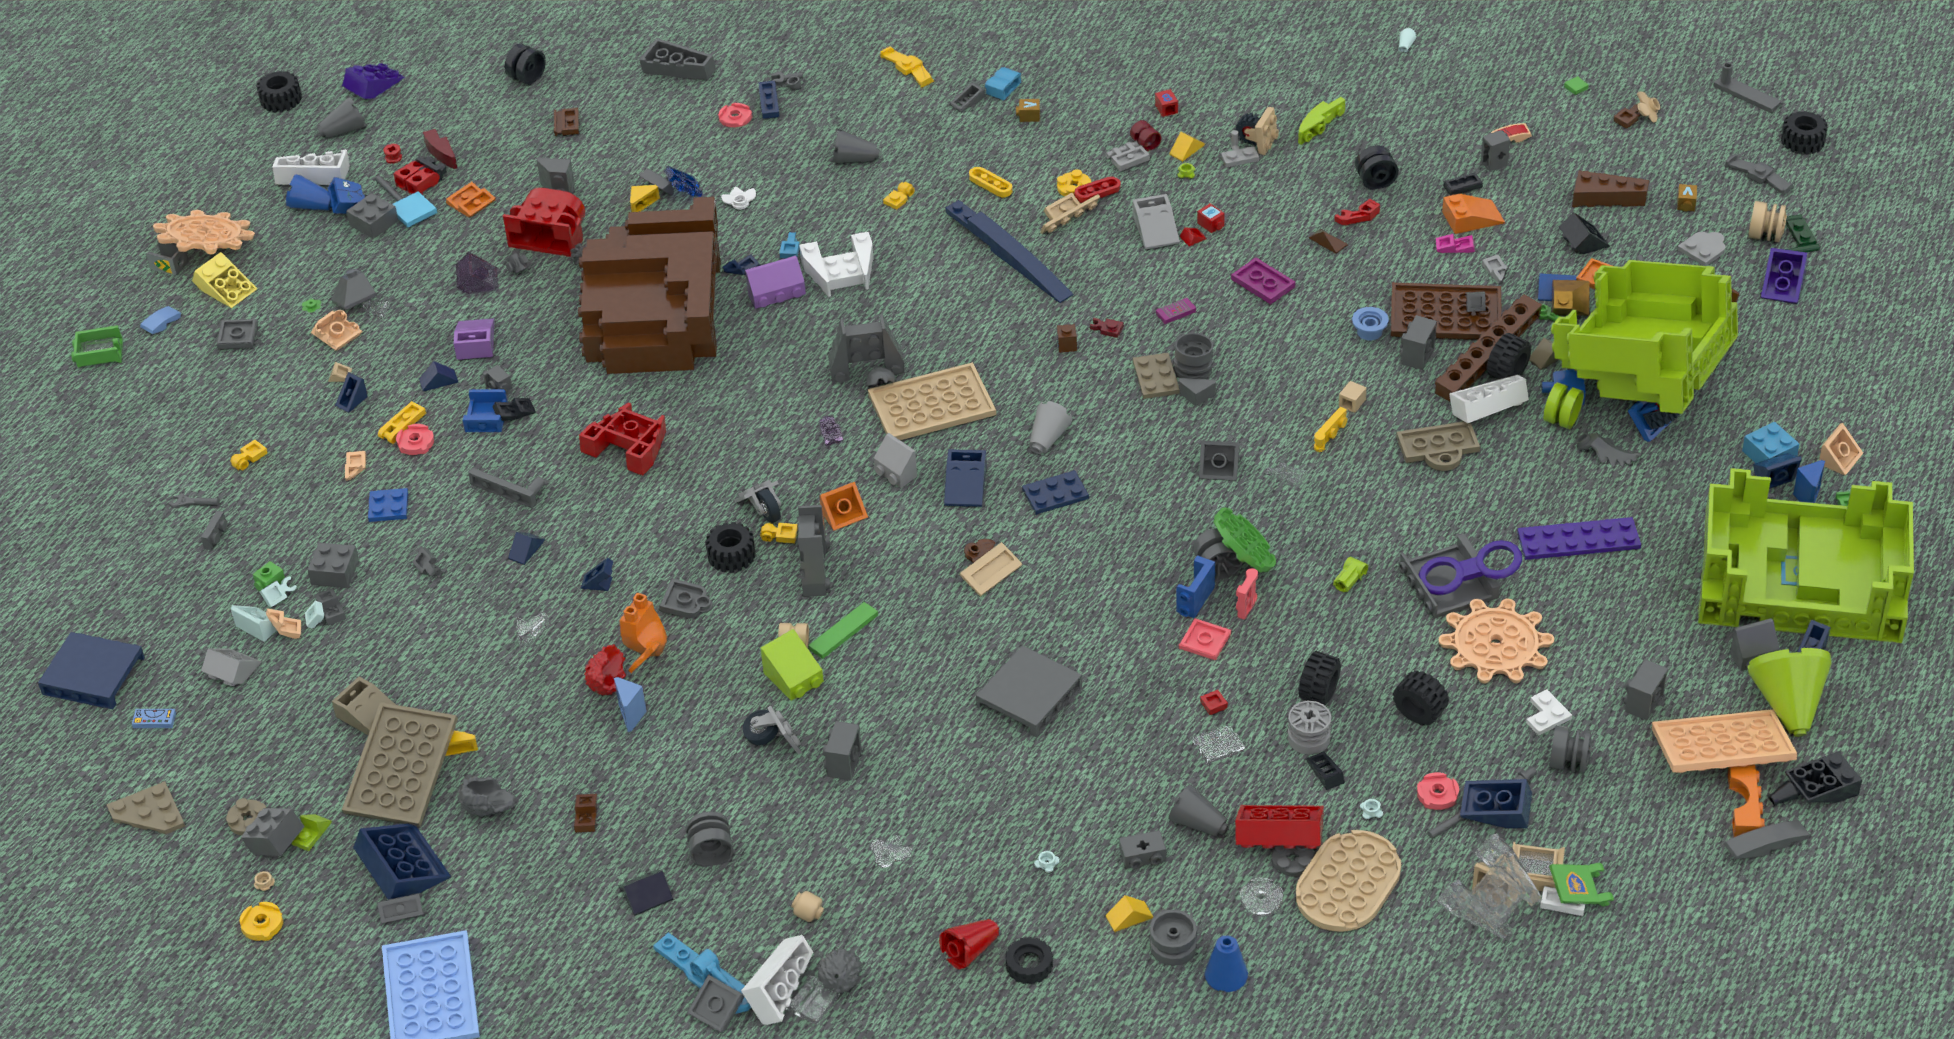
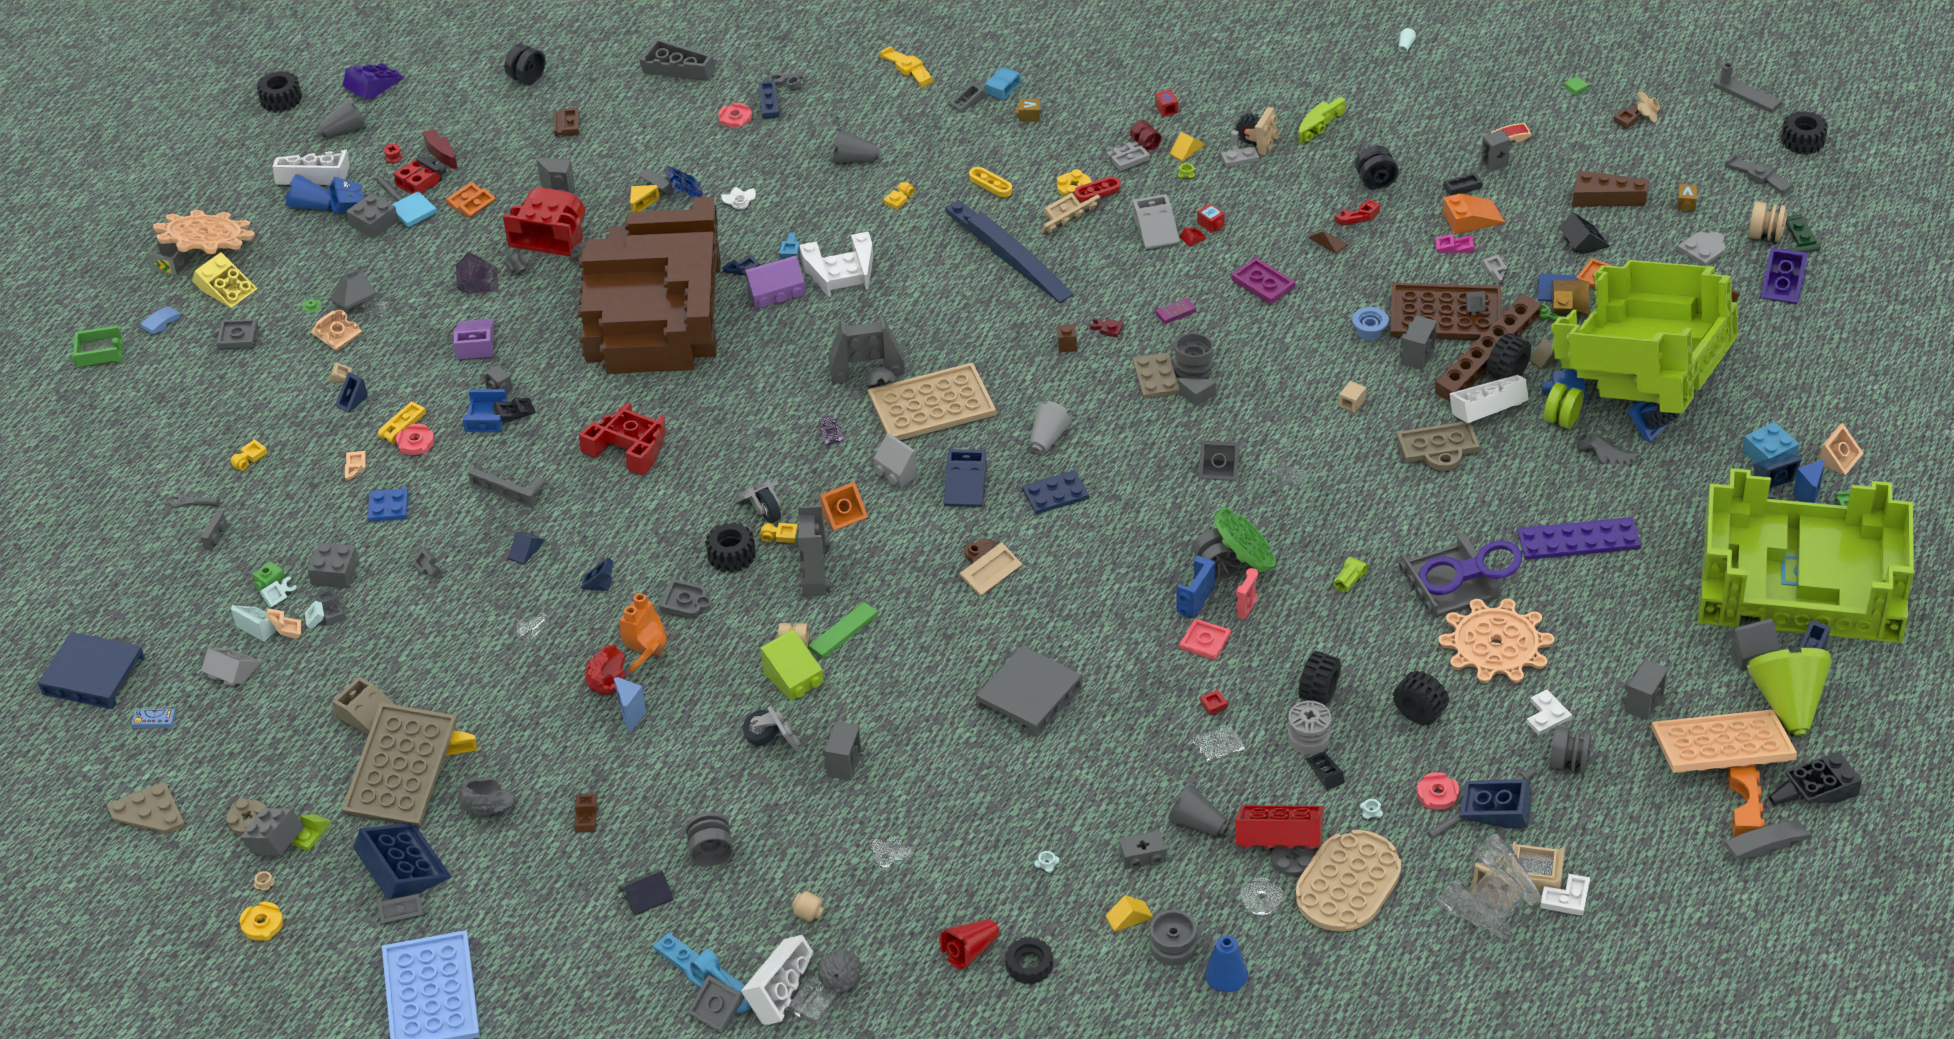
(437, 376): dark blue slope -> none
(1330, 428): yellow plate -> none
(1576, 884): bright green flag -> none

